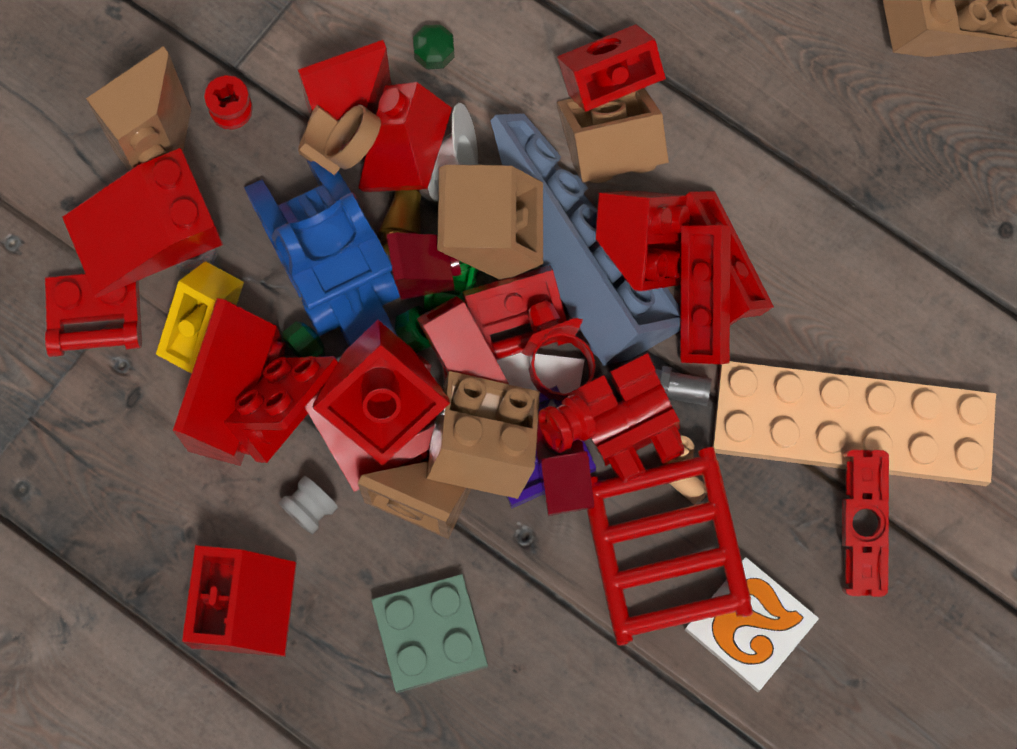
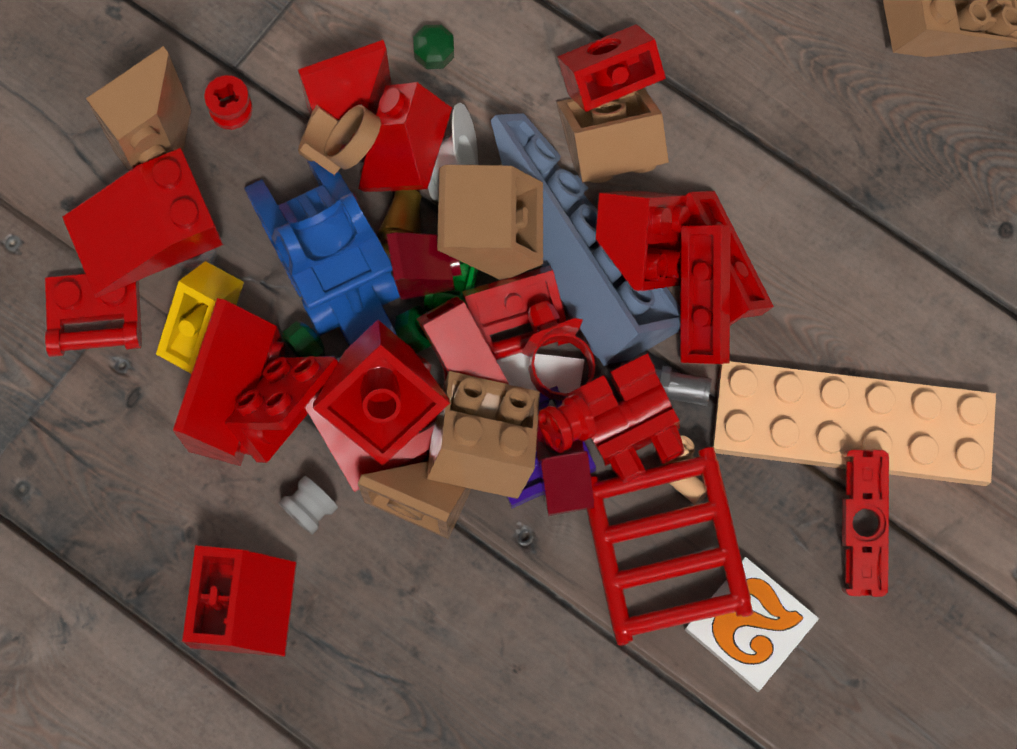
(429, 633): sand green plate -> none

